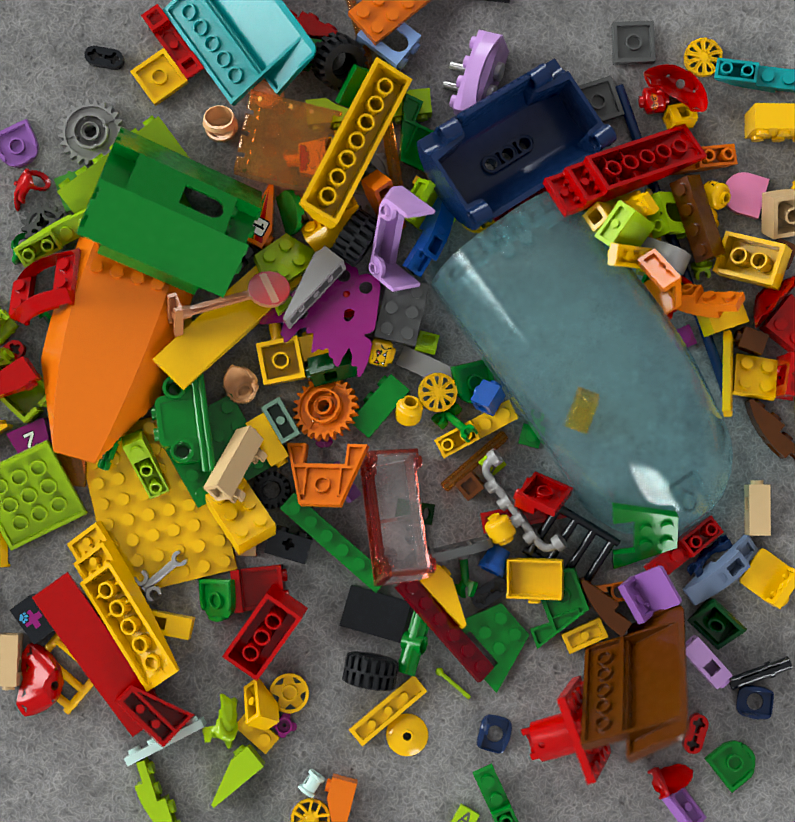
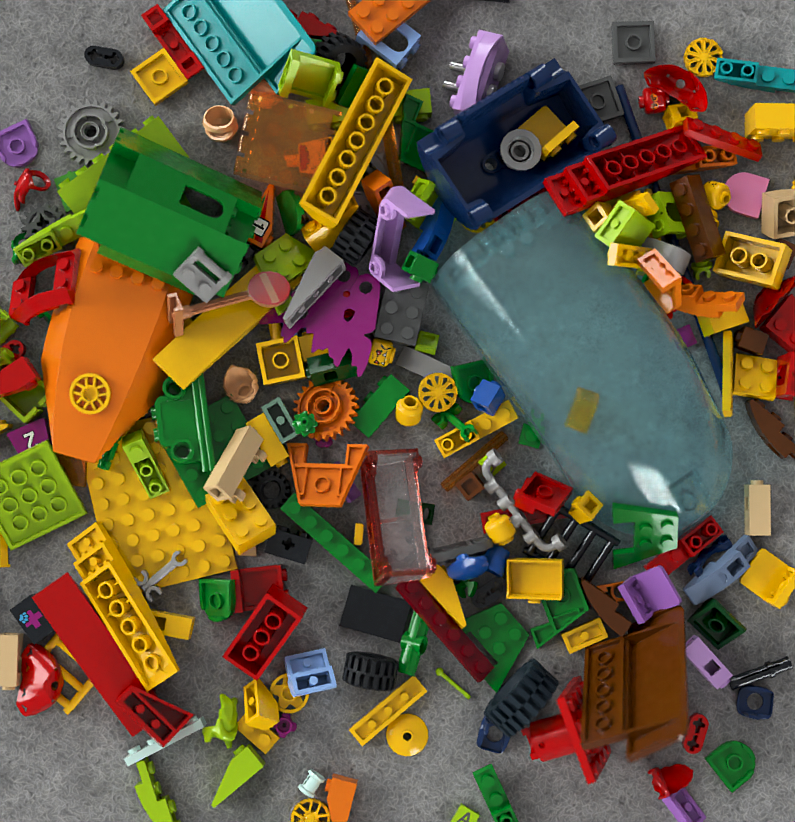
(89, 393): none -> yellow wheel
(197, 279): none -> light grey plate
(304, 423): none -> green plant
(309, 672): none -> light blue brick
(310, 77): none -> lime panel
(358, 534): none -> yellow tile
(420, 267): none -> green brick
(467, 567): none -> blue dish
(520, 150): none -> light grey piece
(521, 698): none -> black wheel
(550, 131): none -> yellow bracket
(585, 507): none -> yellow brick
(722, 139): none -> red plate

